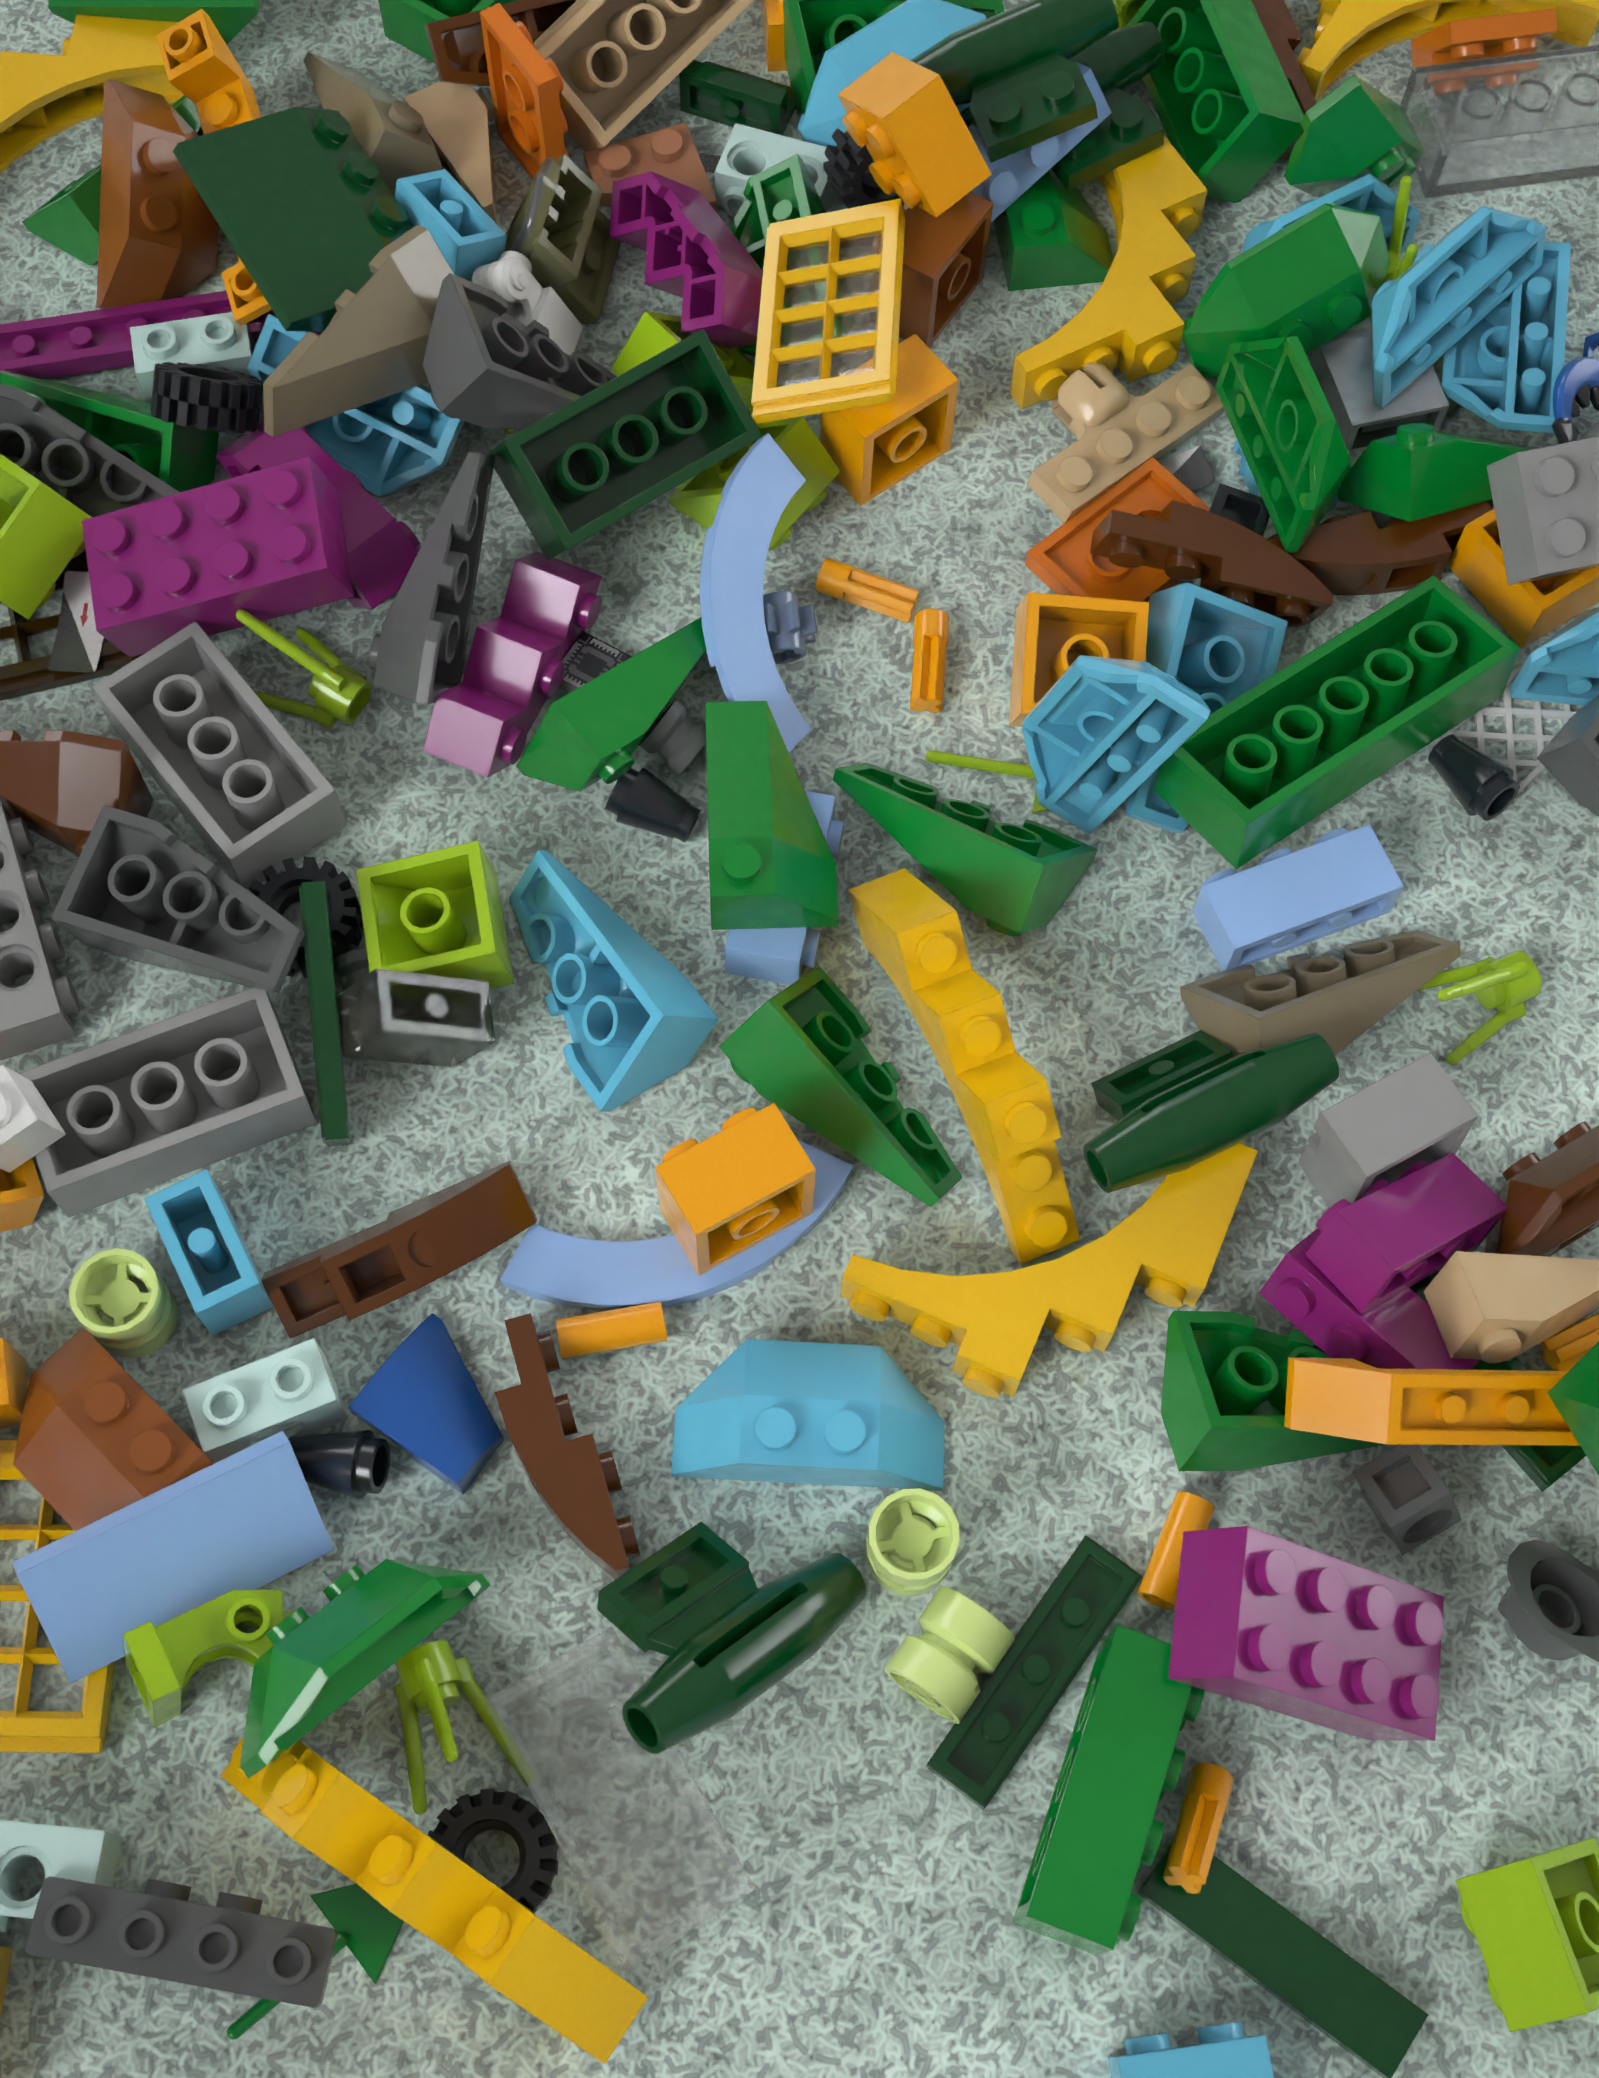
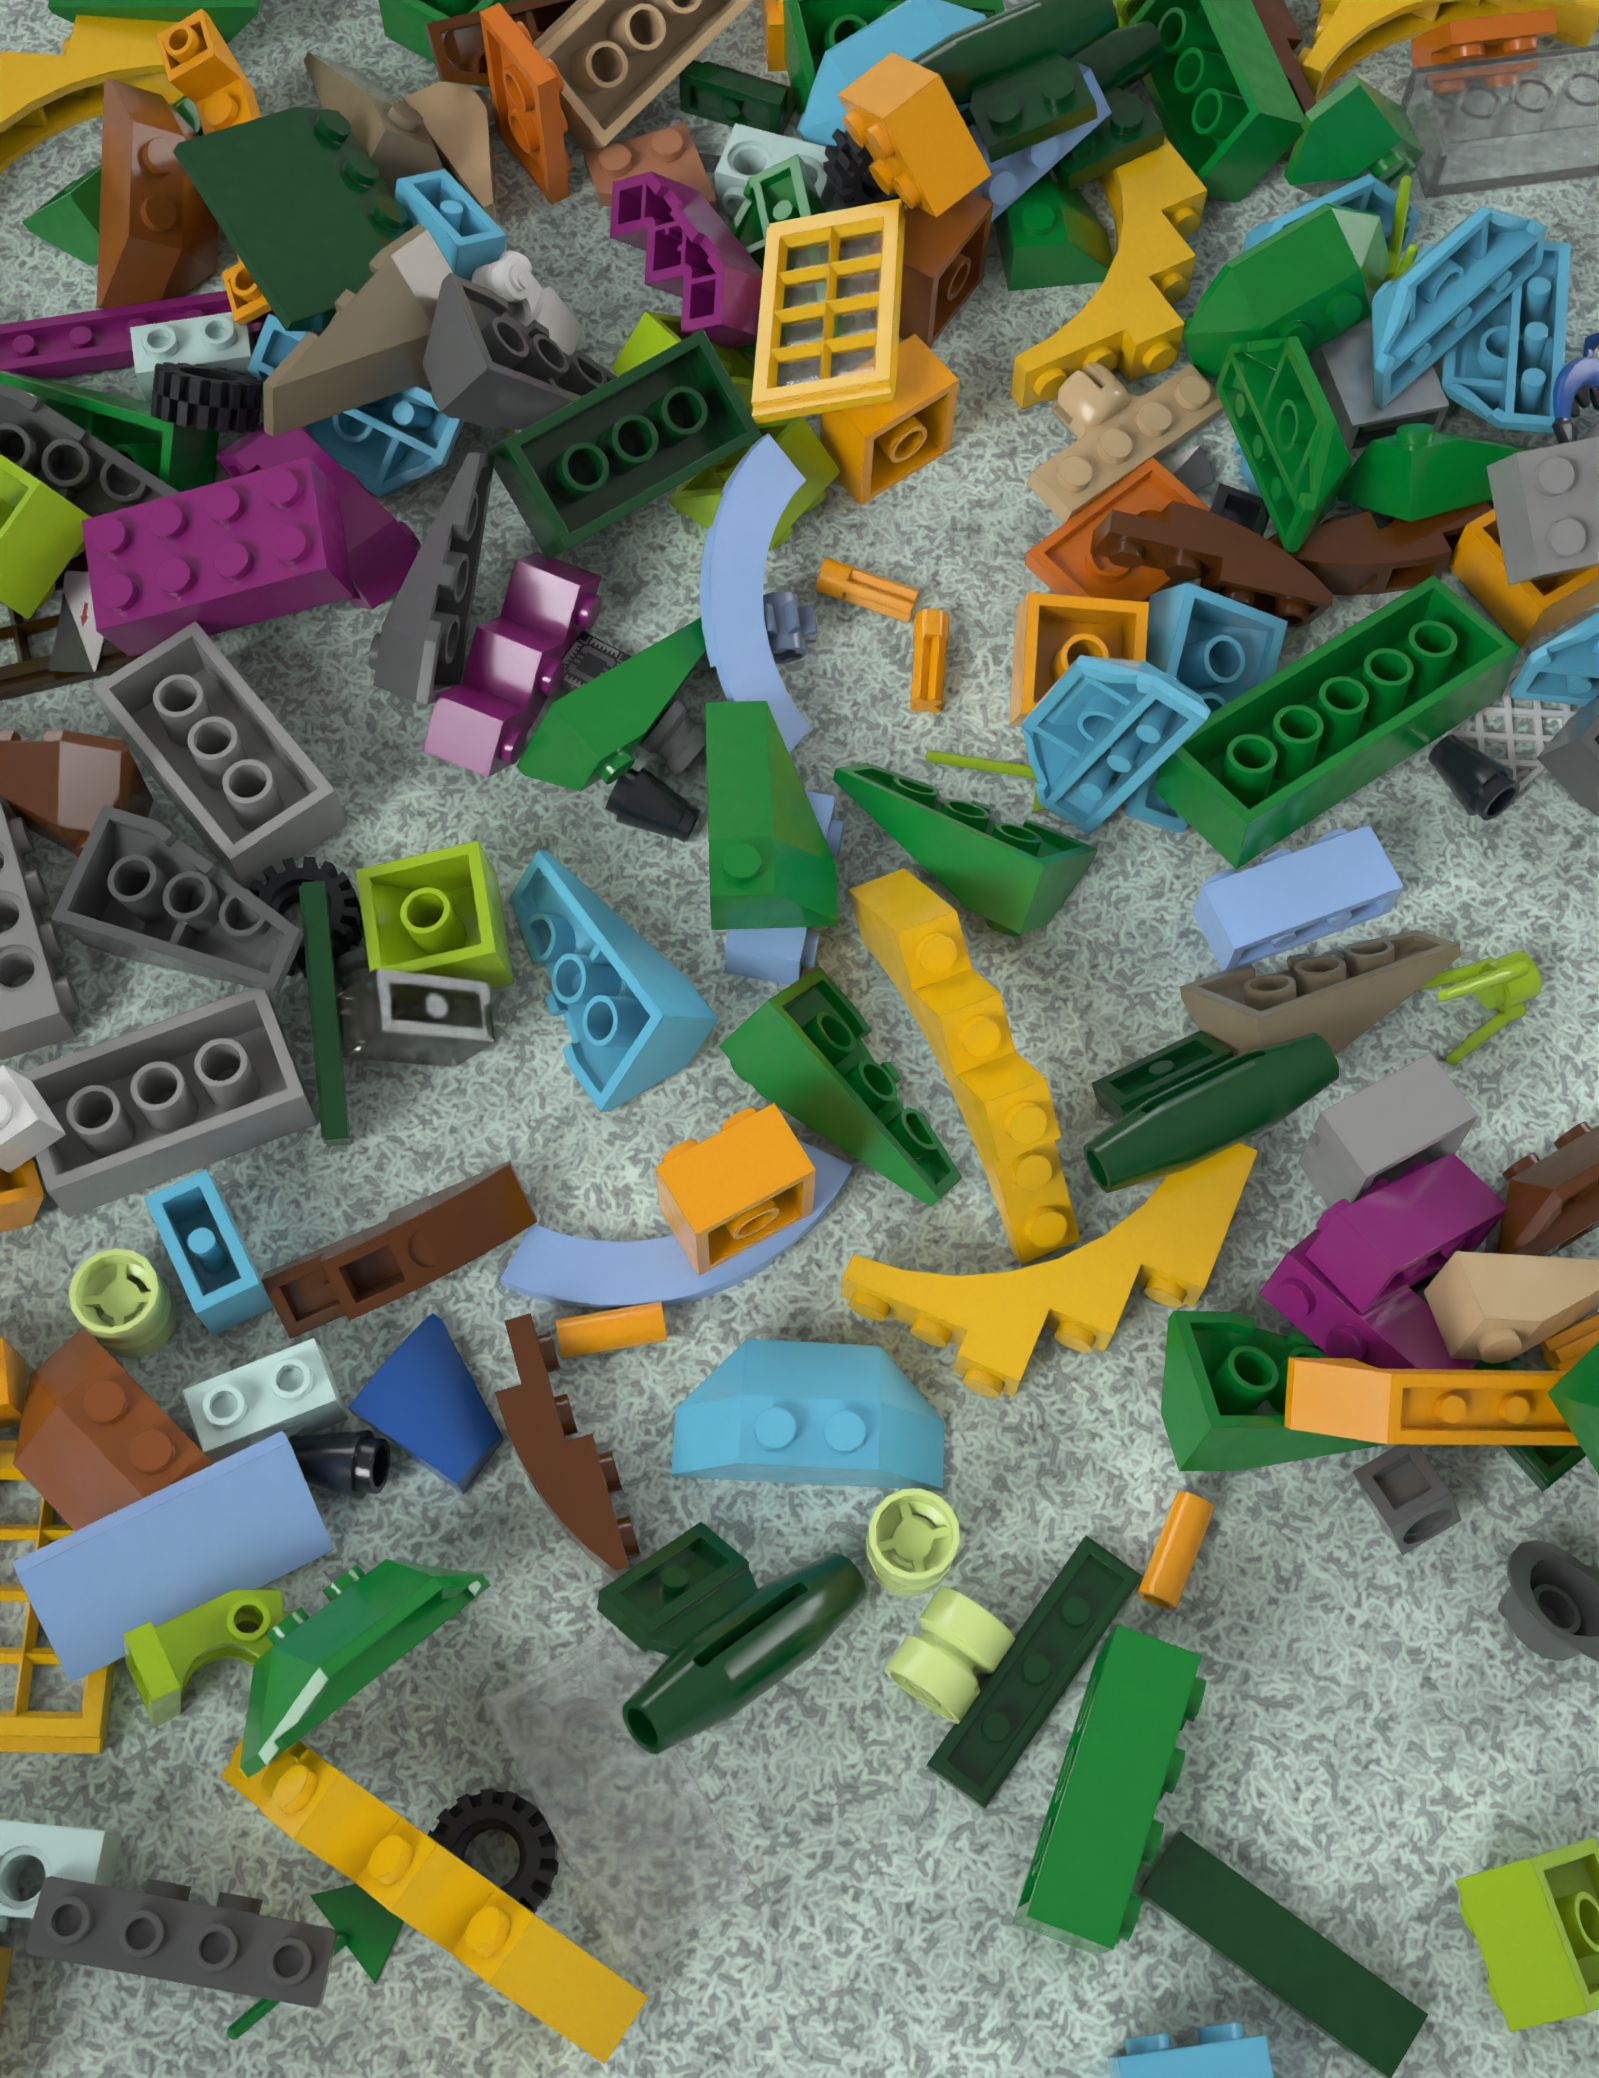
(337, 688): lime plant -> none
(431, 1682): lime plant -> none
(566, 237): olive piece -> none
(1198, 1826): light orange piece -> none
(1306, 1635): magenta brick -> none

